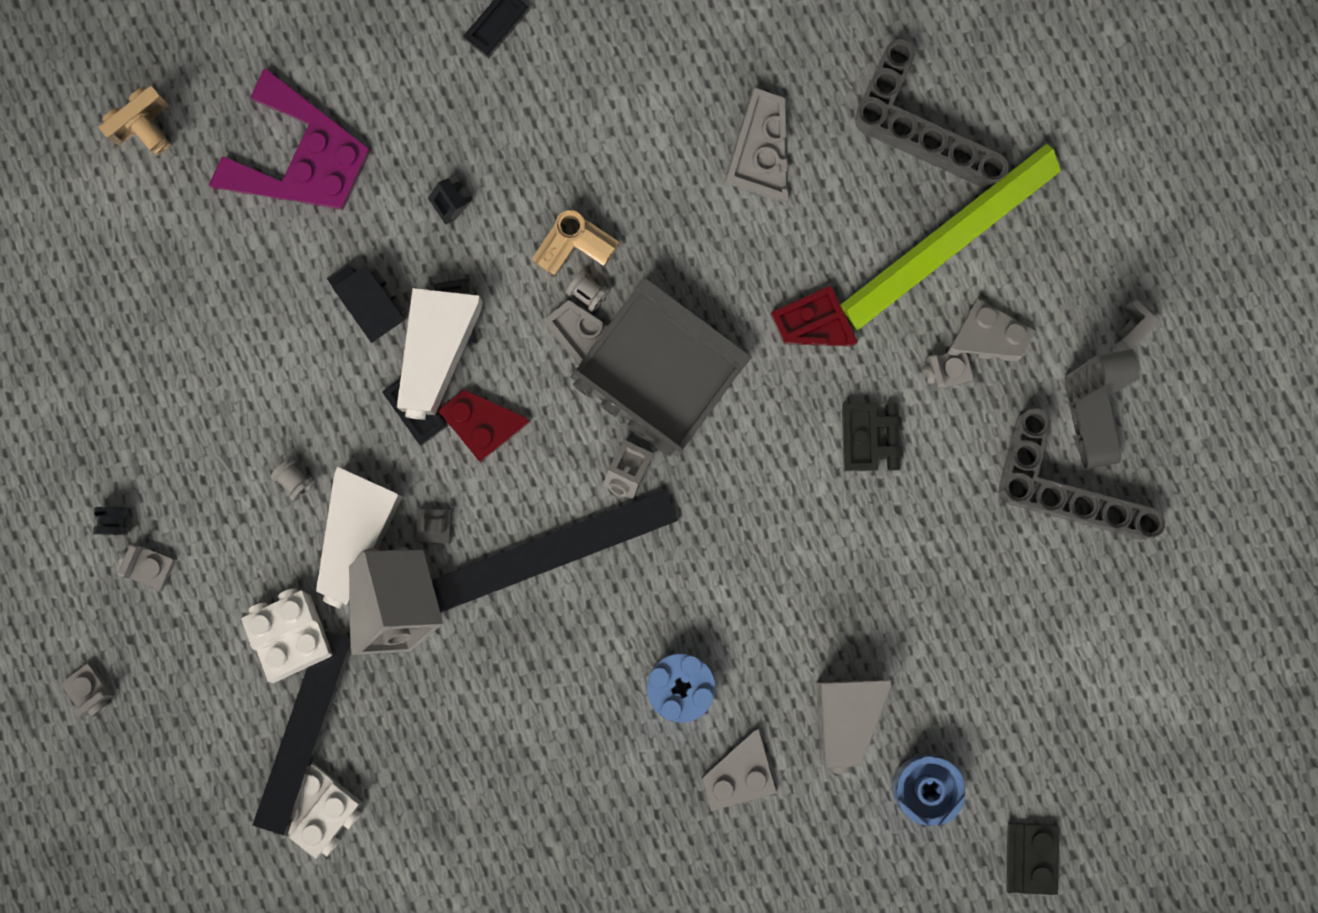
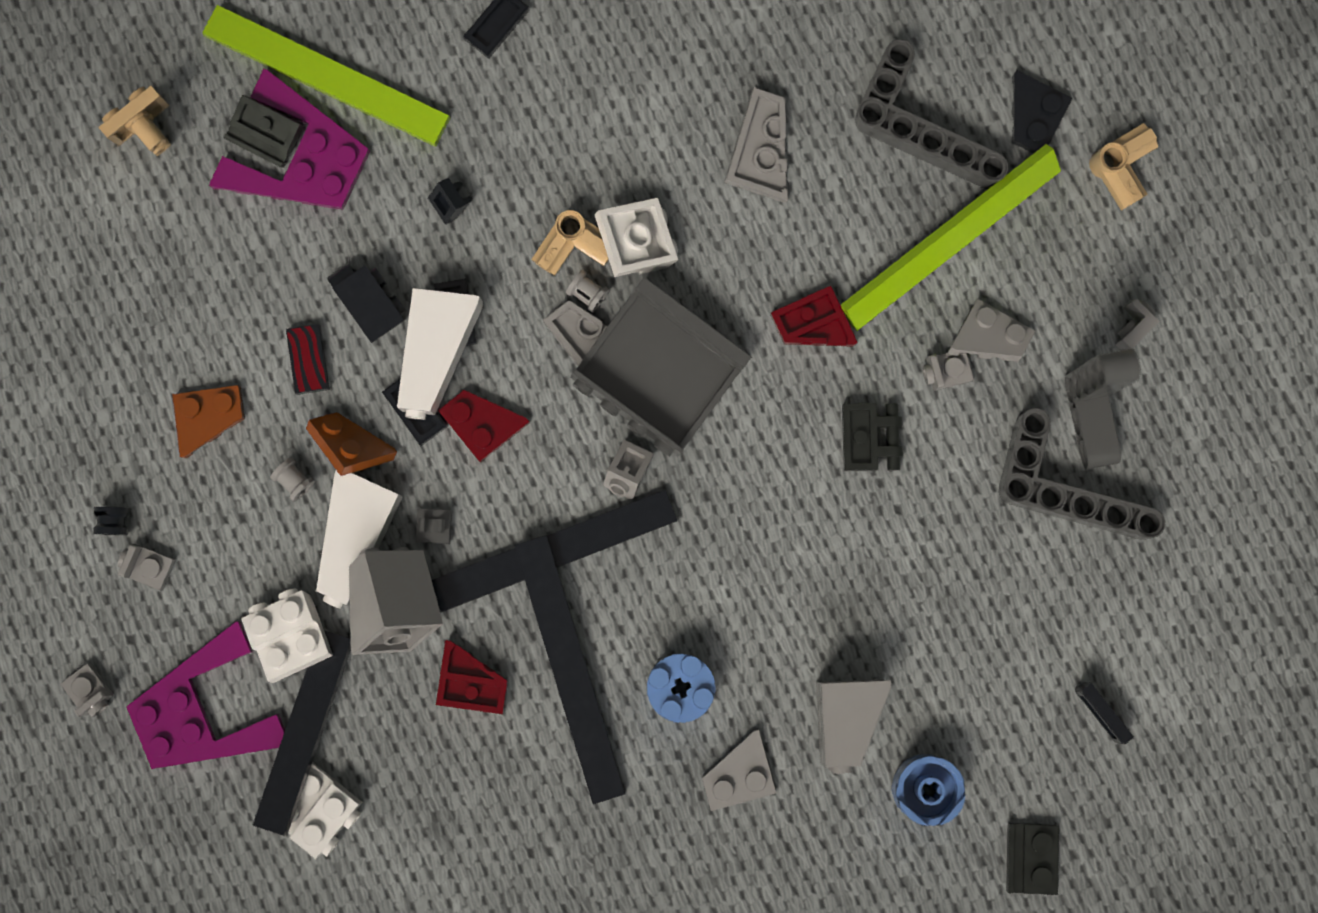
(173, 719): none -> magenta wing
(205, 415): none -> dark orange wing
(263, 131): none -> pearl dark grey plate
(307, 359): none -> tile
(326, 75): none -> lime tile
(347, 444): none -> dark orange wing
(469, 682): none -> dark red wing
(569, 669): none -> black tile
(637, 237): none -> white plate
(1035, 112): none -> black wing
(1103, 713): none -> black tile
(1125, 150): none -> tan piece

